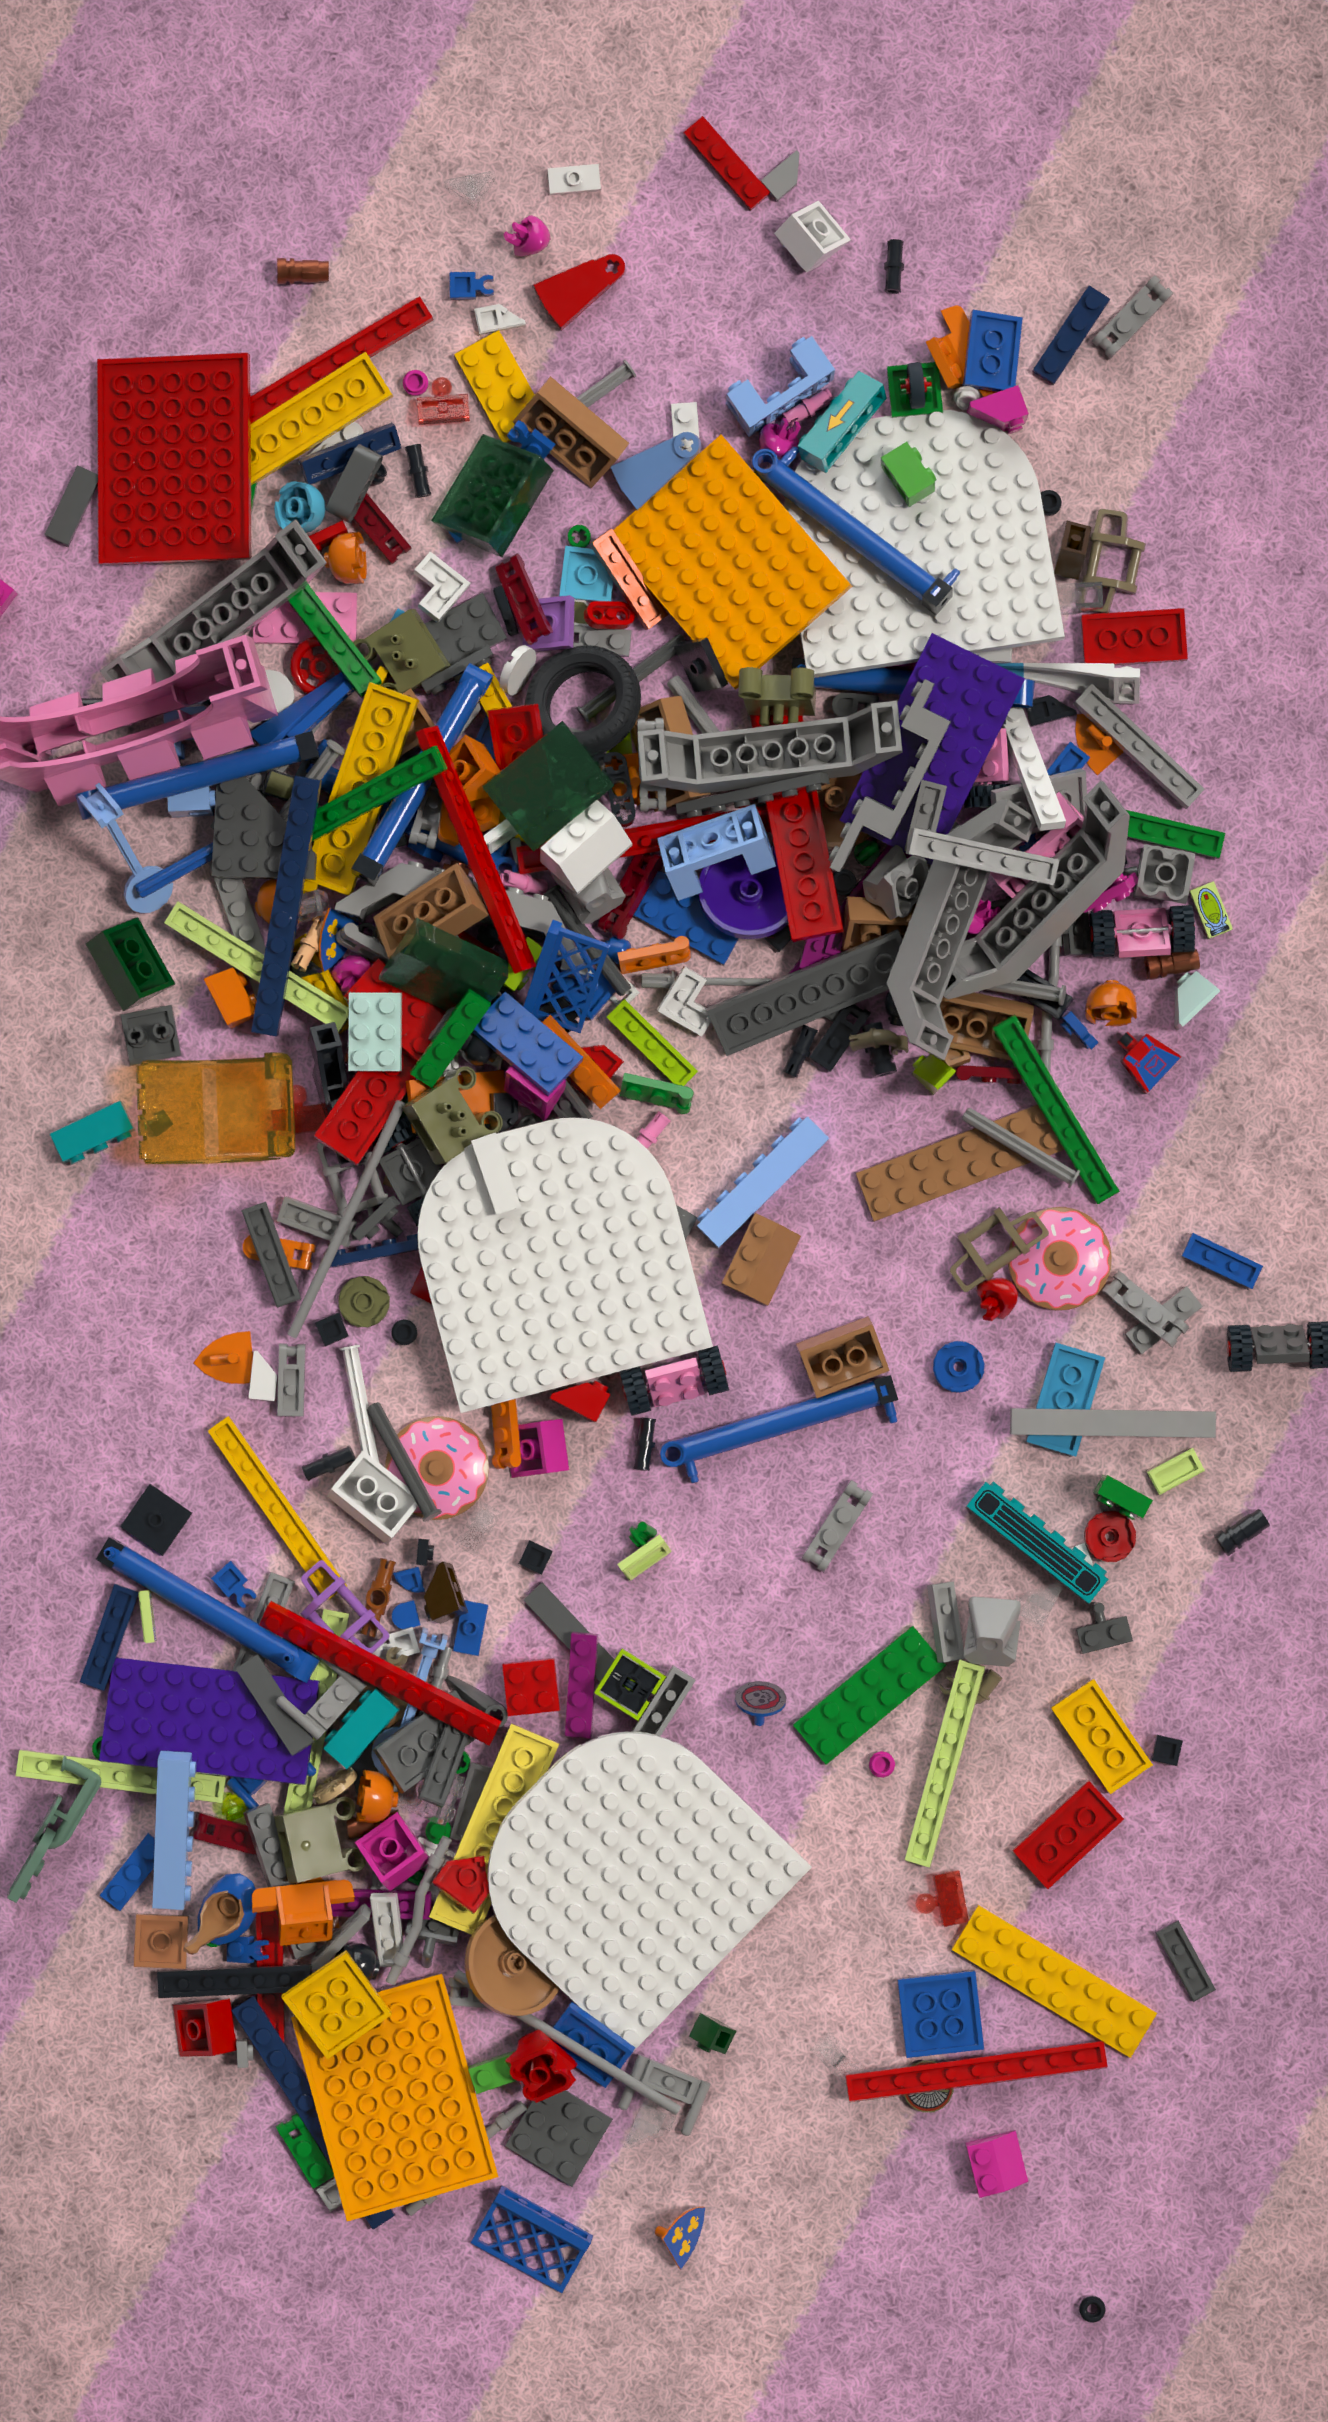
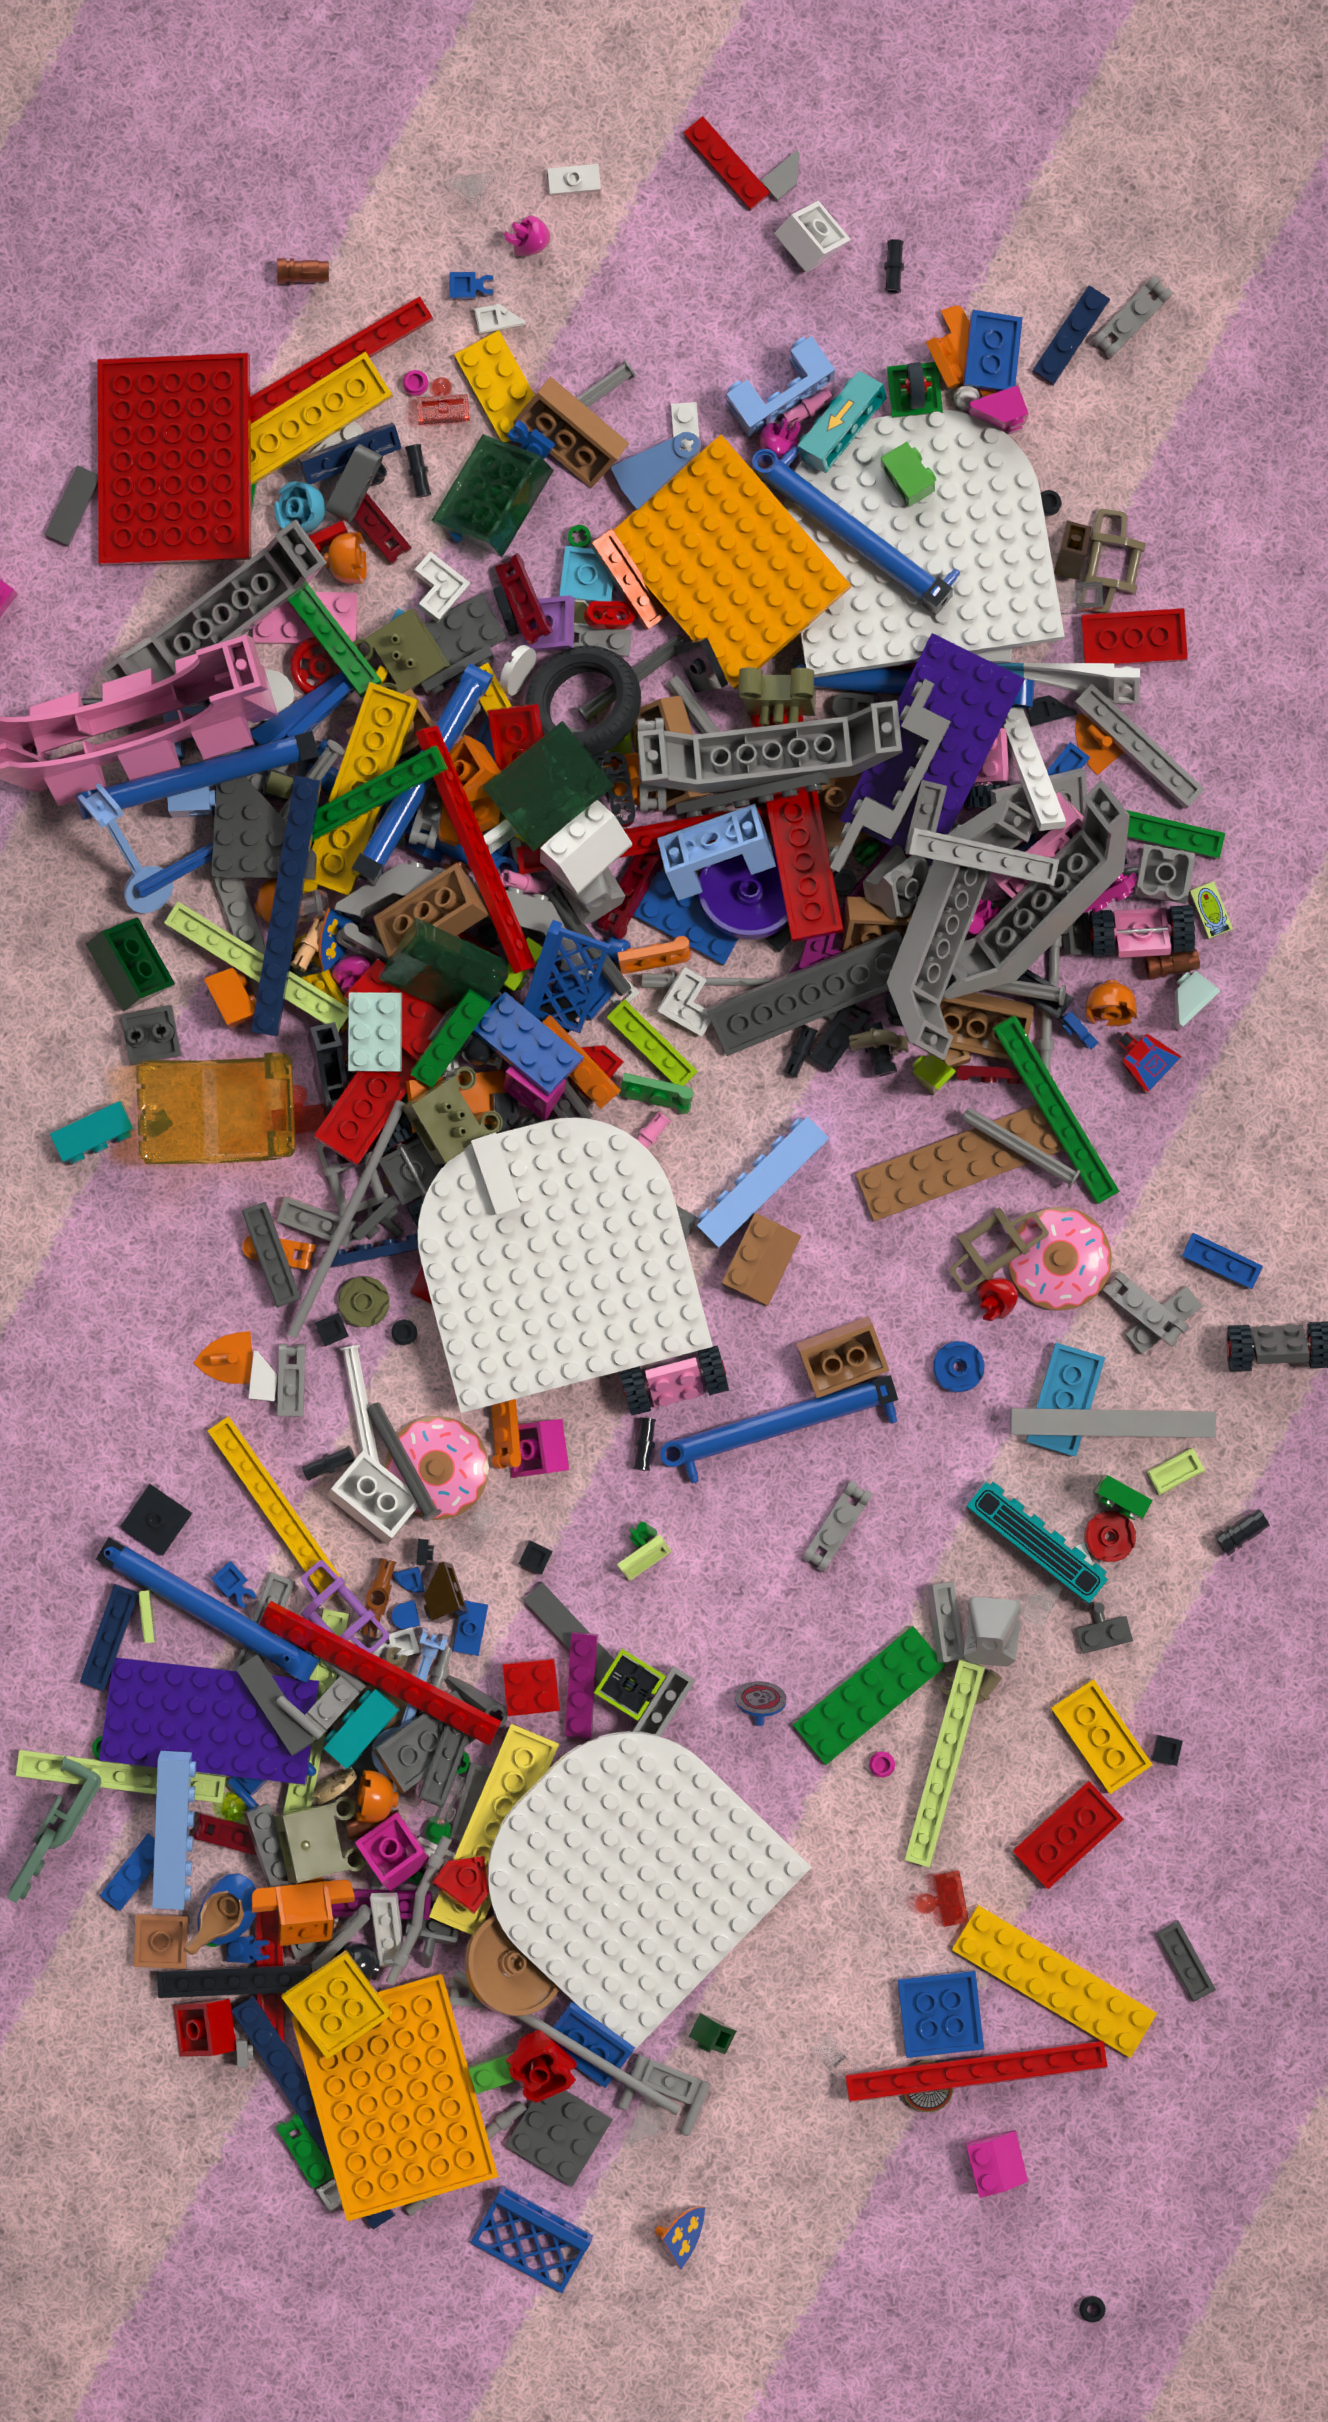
(576, 289): red piece -> none
(584, 1399): red slope -> none

